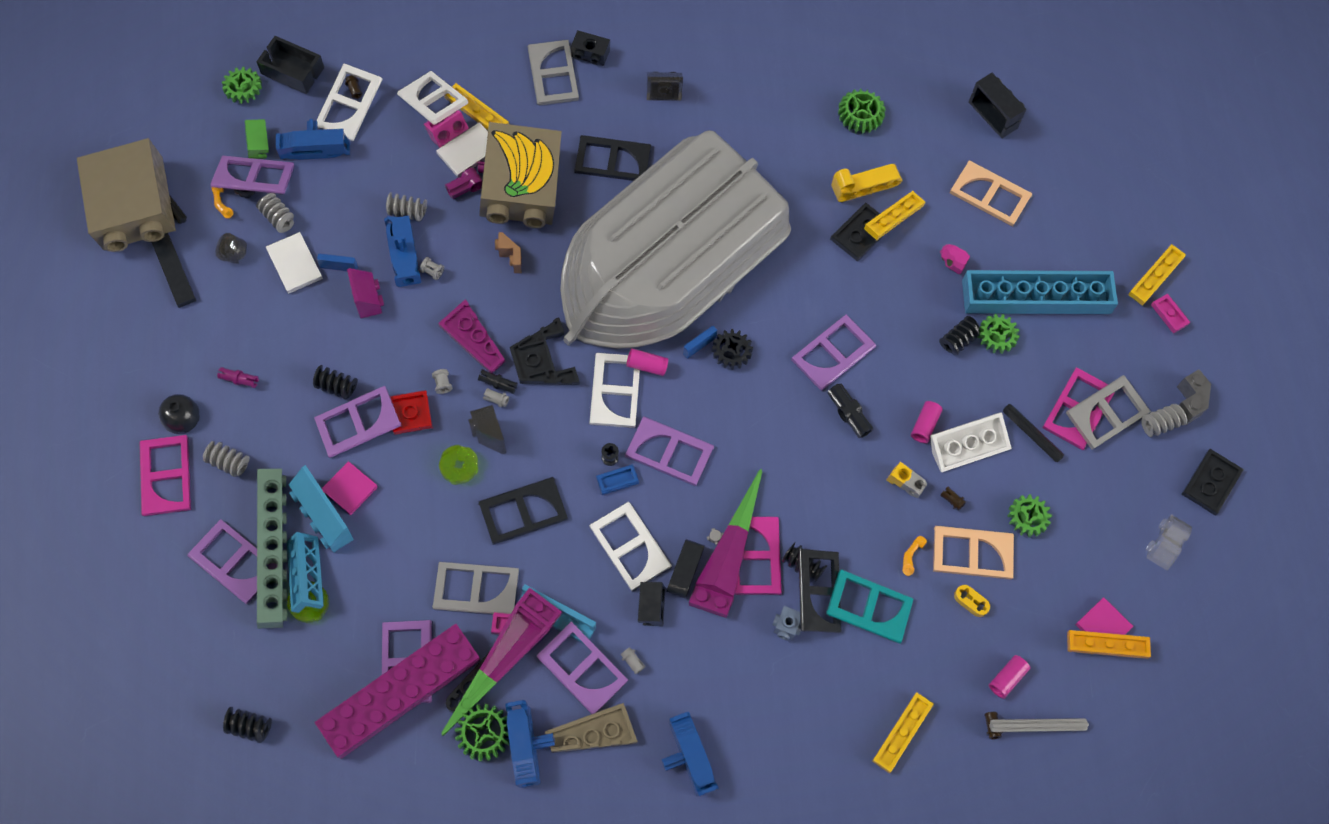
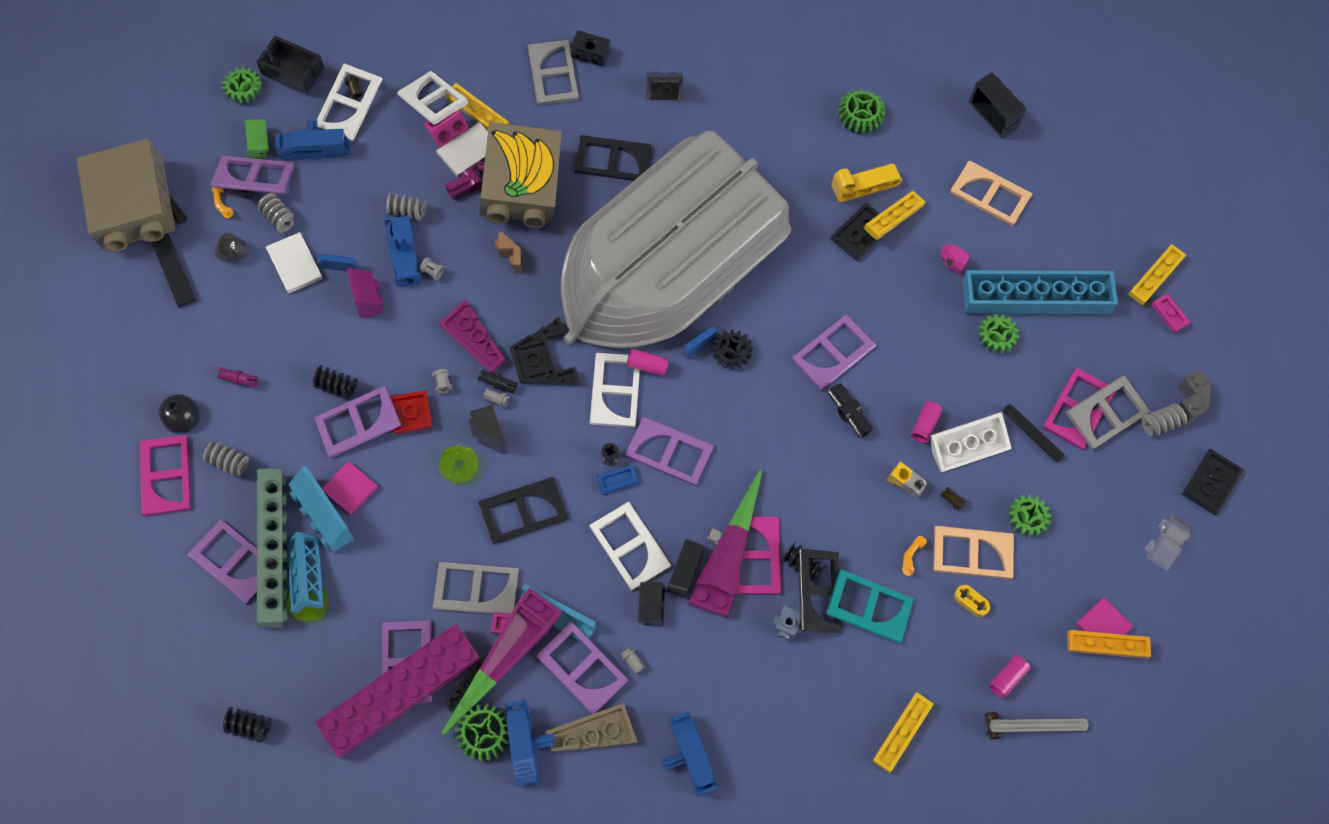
(960, 335): black piece -> none

